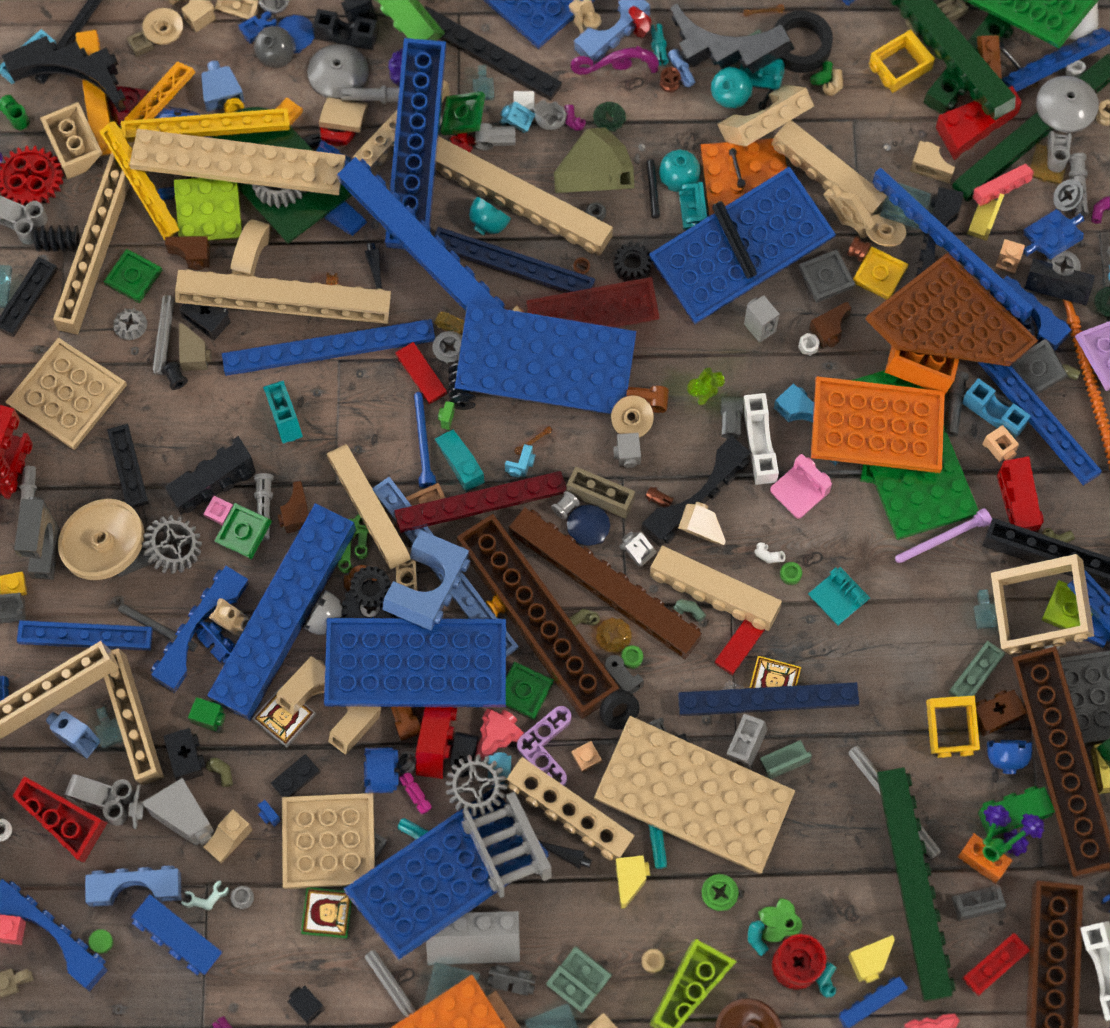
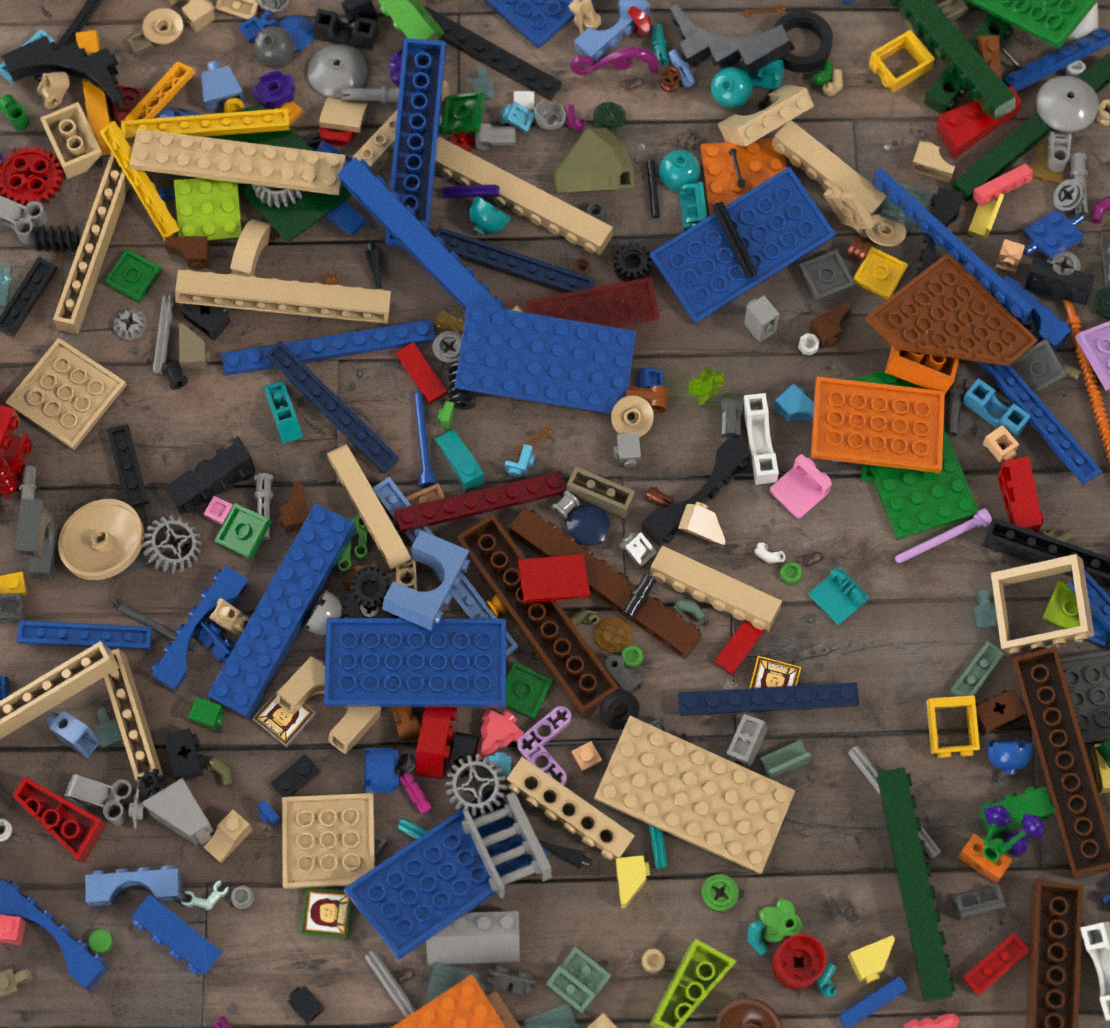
(53, 88): none -> tan piece
(155, 777): none -> black gear
(283, 93): none -> dark purple plate
(332, 407): none -> dark blue plate
(471, 191): none -> dark purple axle
(553, 578): none -> red tile
(639, 596): none -> black pin
(649, 377): none -> blue slope

